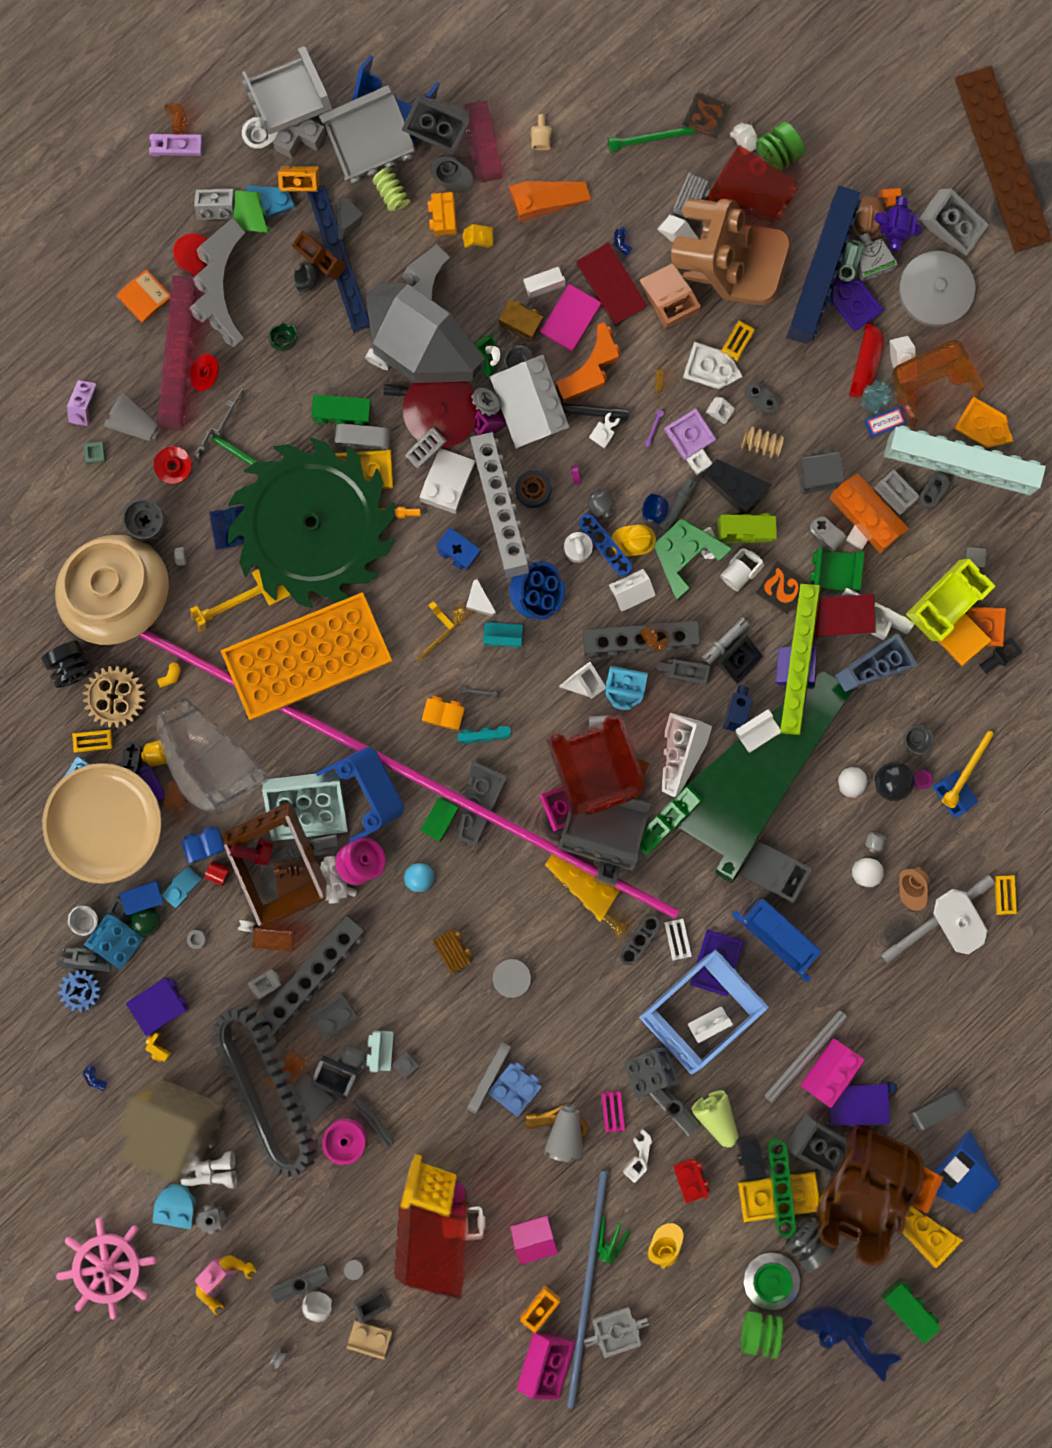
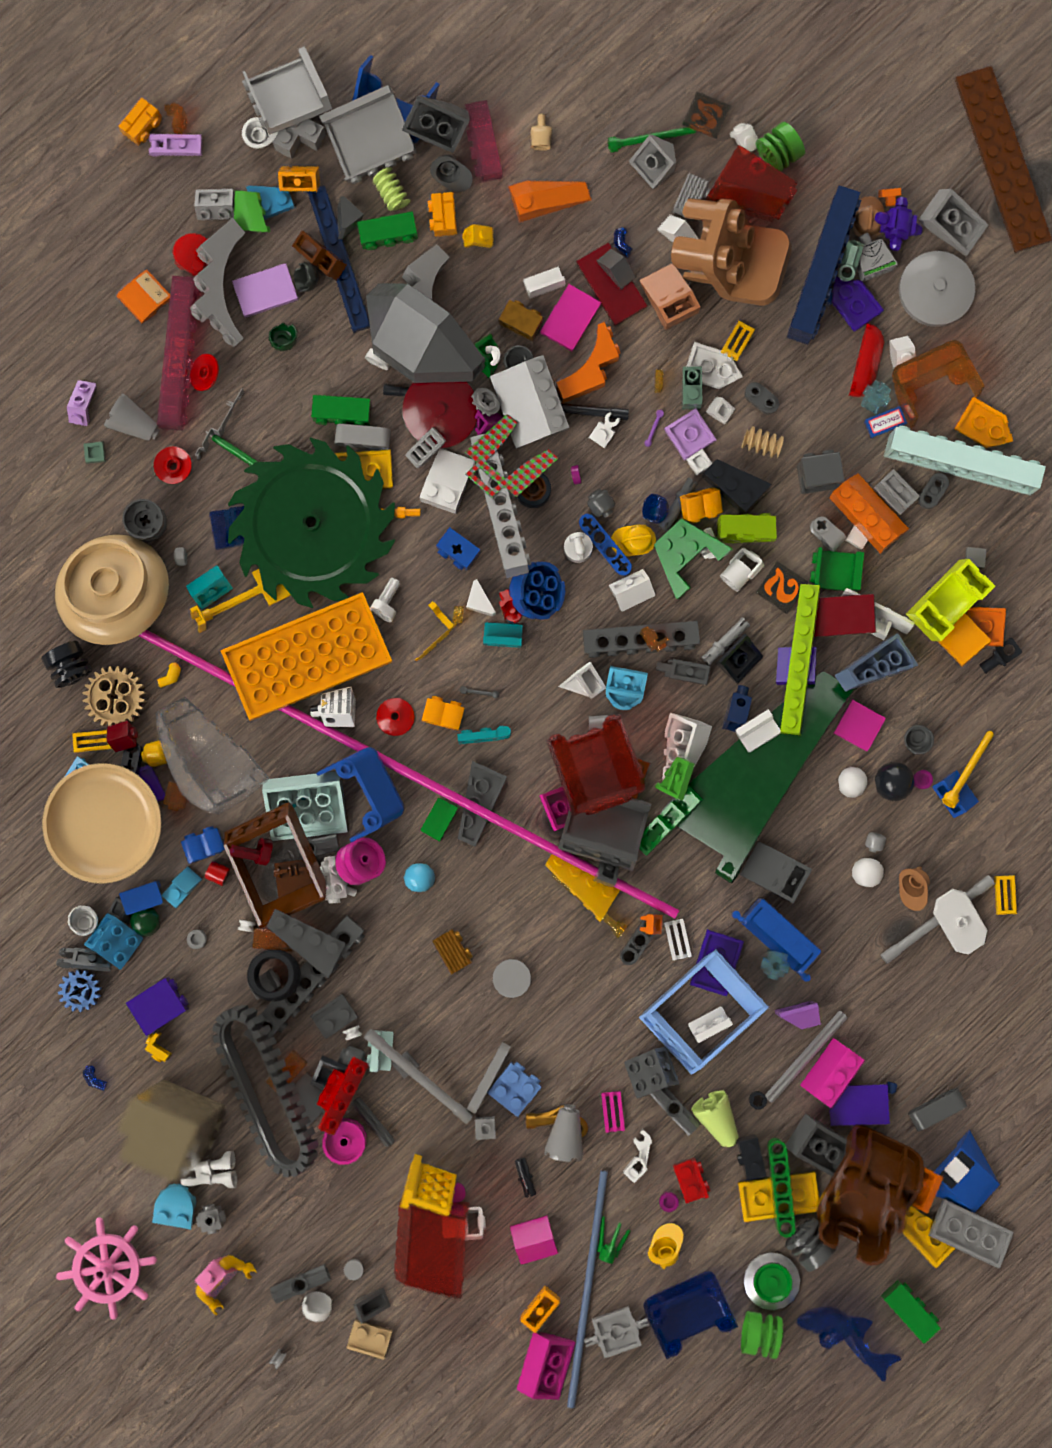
(122, 736): none -> dark red brick
(140, 122): none -> light orange brick
(209, 587): none -> teal panel
(254, 970): none -> black tyre
(265, 290): none -> lavender tile
(312, 944): none -> dark grey wing
(336, 708): none -> white torso
(339, 1094): none -> red bracket
(352, 1033): none -> white bush
(379, 1043): none -> light grey piece
(381, 607): none -> white piece
(387, 231): none -> green brick
(404, 721): none -> red dish
(485, 1127): none -> light grey brick
(507, 608): none -> red hips
(520, 478): none -> piece
(525, 1177): none -> black axle
(617, 268): none -> dark grey slope
(653, 924): none -> orange tile
(654, 160): none -> light grey slope
(668, 1201): none -> magenta tile
(677, 778): none -> bright green wing
(688, 1311): none -> clear blue windscreen
(692, 387): none -> sand green slope
(701, 504): none -> light orange brick
(763, 1101): none -> black bush
(775, 957): none -> clear light blue brick
(801, 1015): none -> medium lavender slope
(859, 725): none -> dark pink tile
(971, 1233): none -> light grey tile

